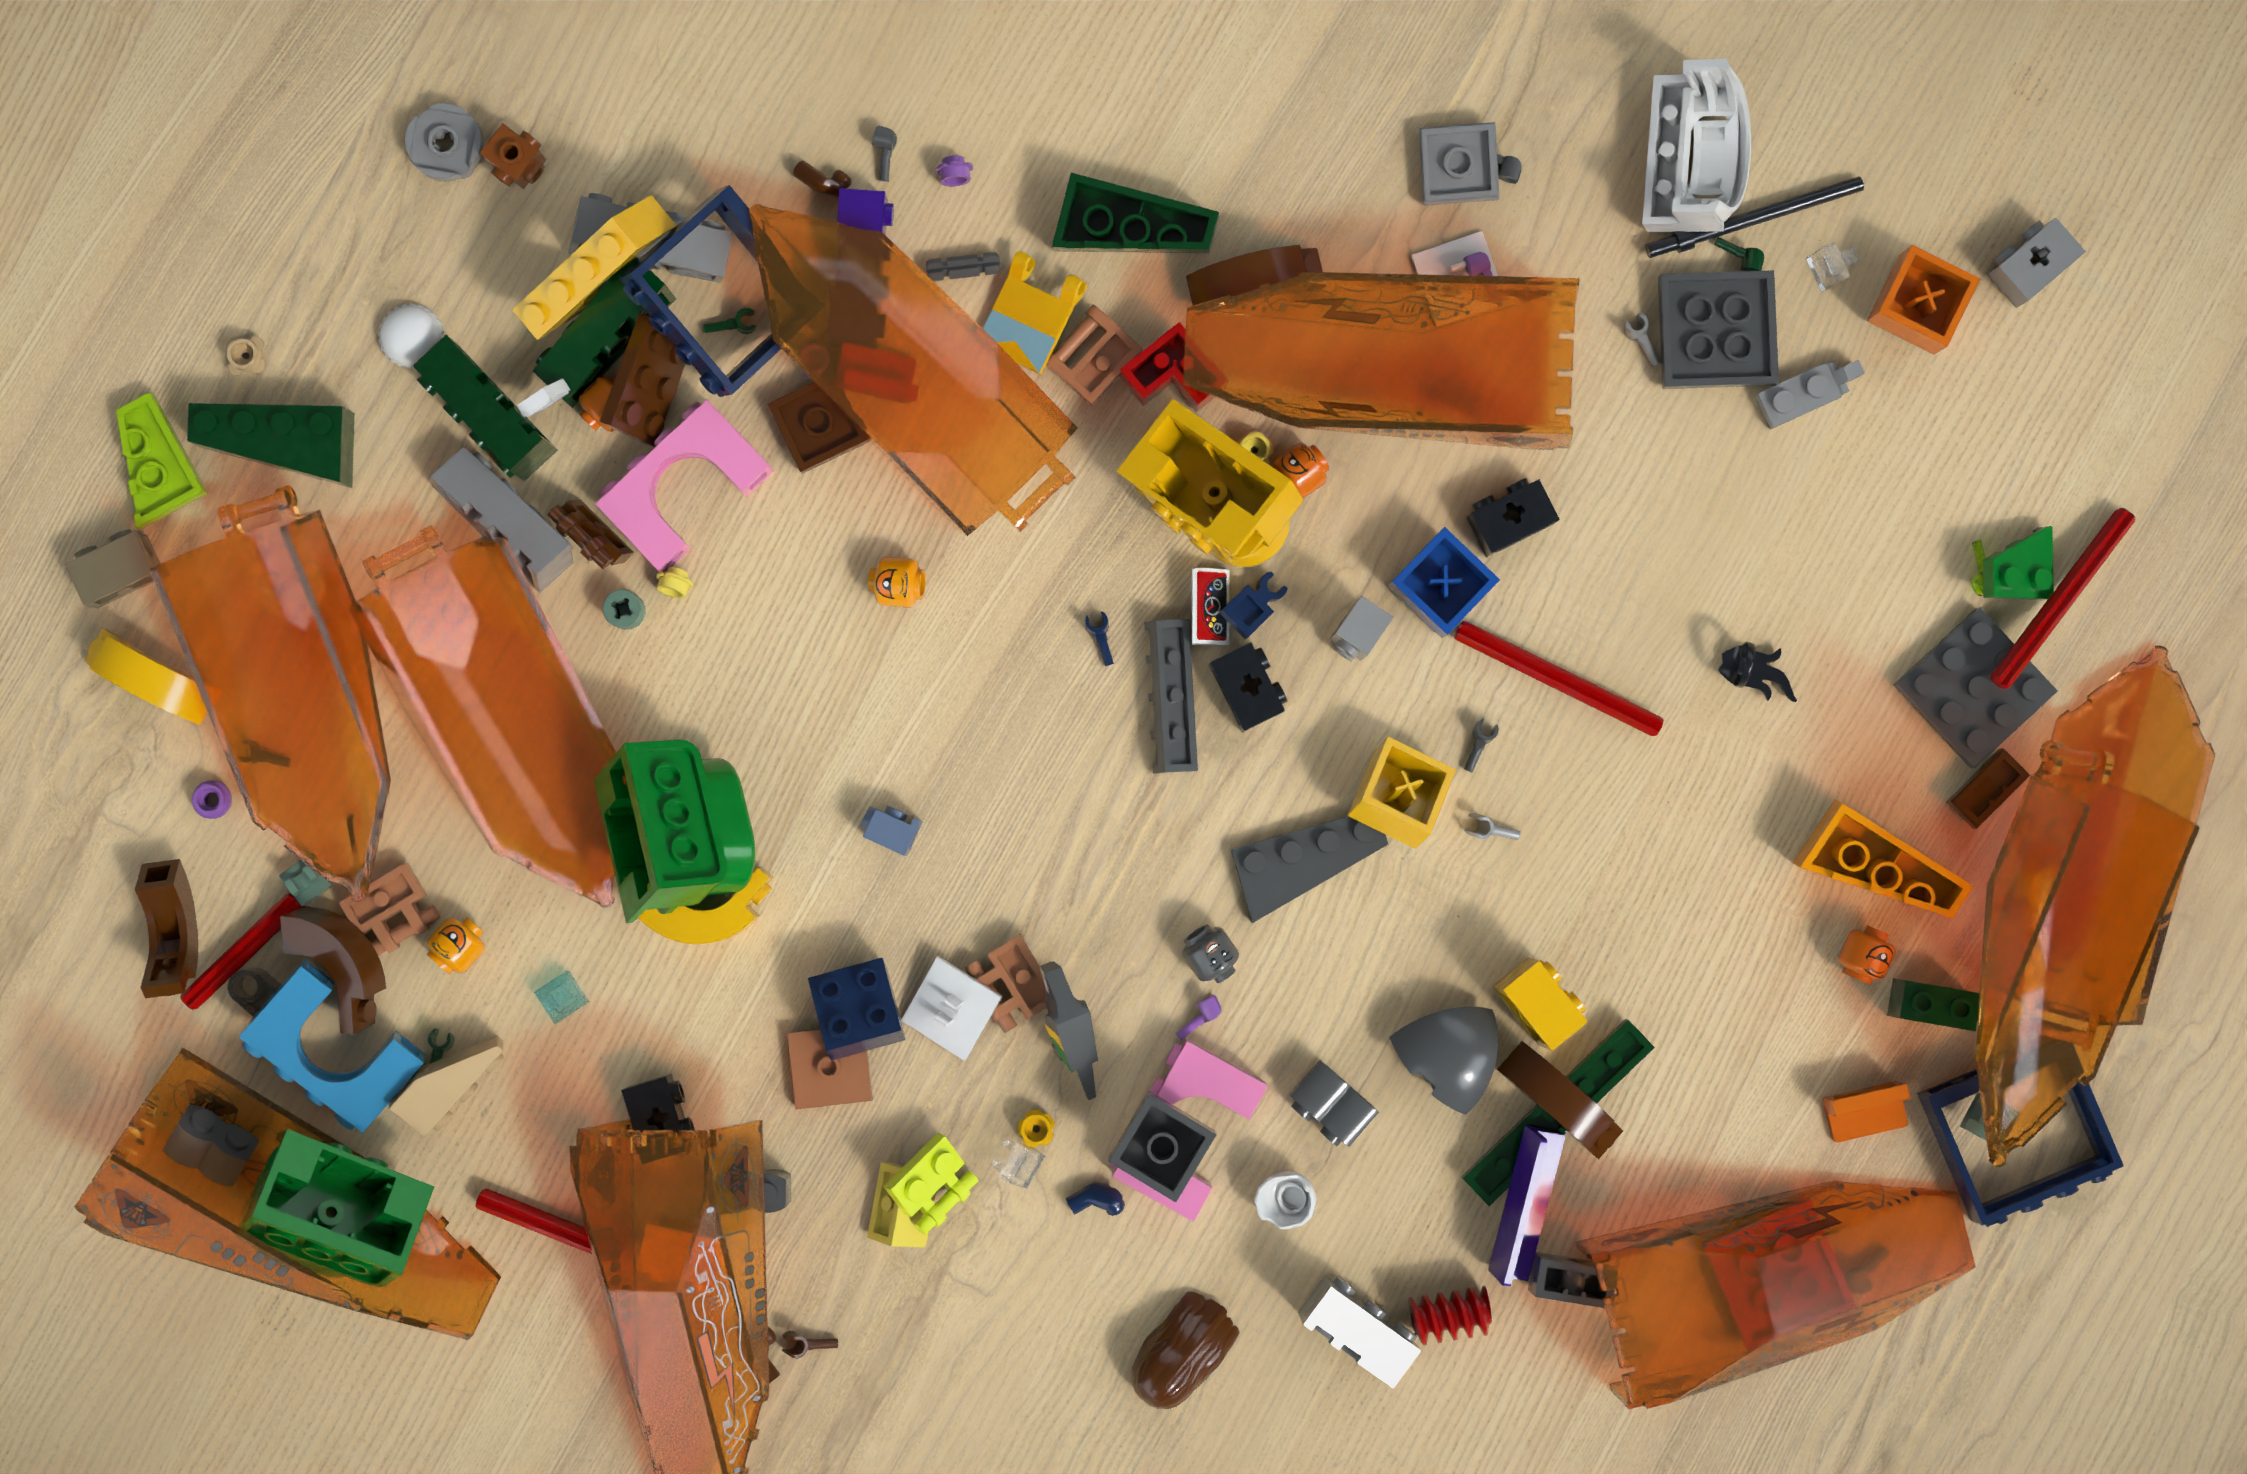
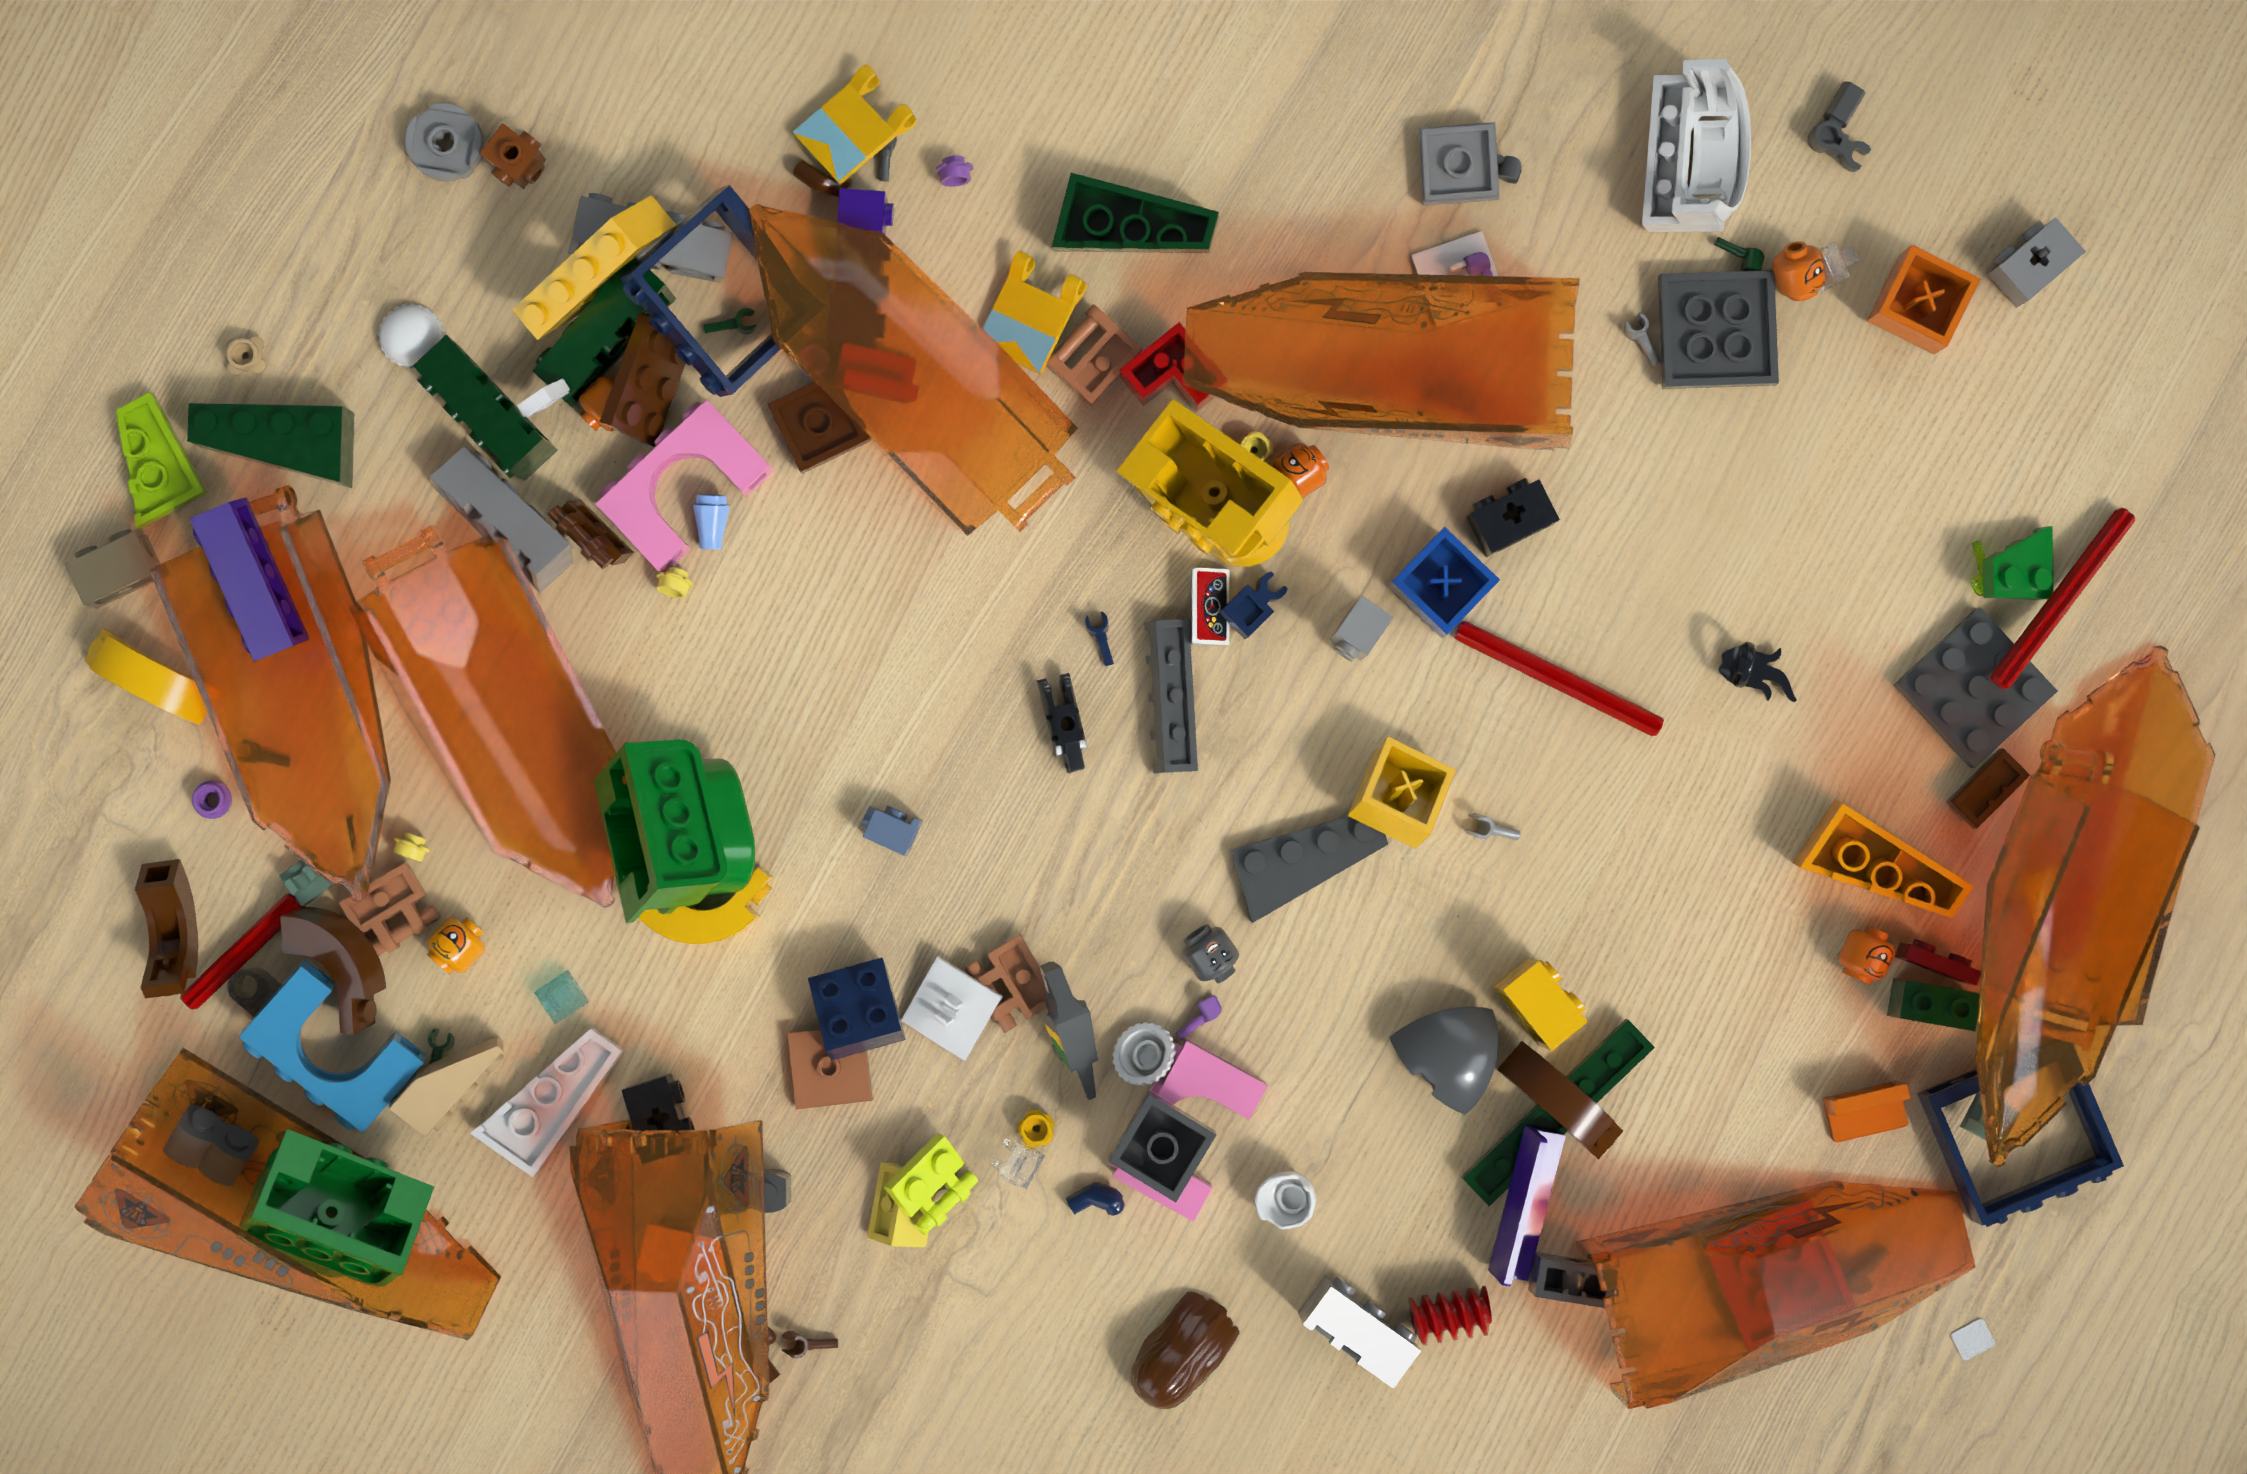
(249, 578): none -> dark purple brick
(410, 847): none -> light yellow plate
(533, 1219): red axle -> none
(543, 1111): none -> white wing
(630, 613): sand green wheel -> none
(711, 519): none -> light blue cone
(849, 130): none -> yellow flag
(897, 582): light orange head -> none
(963, 266): dark grey axle -> none
(1068, 742): none -> black hinge
(1143, 1054): none -> white hat
(1229, 674): black brick -> none
(1250, 271): reddish brown arch -> none
(1332, 1104): dark grey brick -> none
(1479, 745): dark grey hand -> none
(1685, 241): black bar -> none
(1799, 271): none -> orange head
(1806, 392): light grey hinge -> none
(1828, 135): none -> dark grey bar
(1953, 967): none -> dark red plate
(1973, 1339): none -> clear sticker

